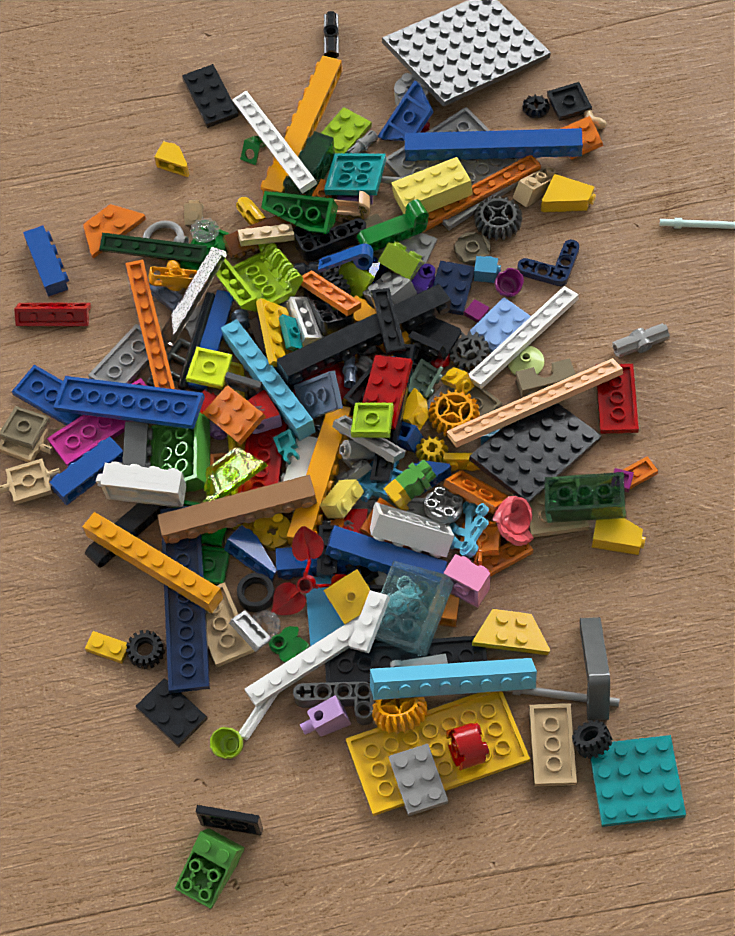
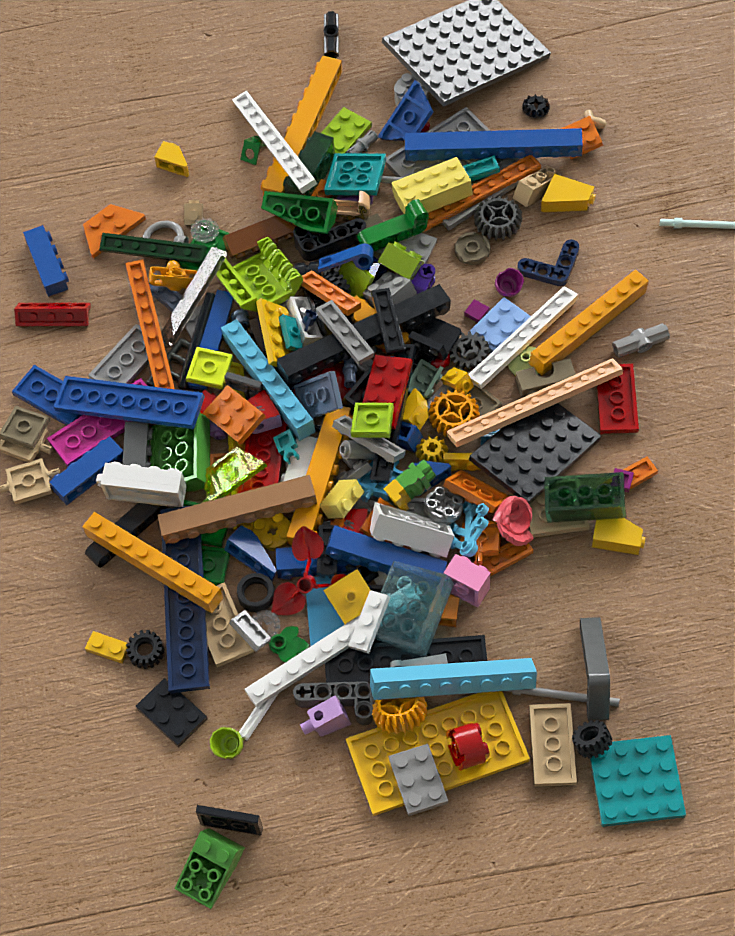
(210, 96): black plate -> none
(249, 211): yellow arm -> none
(265, 234): tan plate -> none
(309, 318): none -> dark blue piece
(345, 332): none -> light grey plate
(456, 282): dark blue plate -> none
(482, 168): none -> teal plate
(486, 269): dark azure brick -> none
(511, 632): yellow wing -> none
(569, 101): black plate -> none
(588, 322): none -> light orange brick

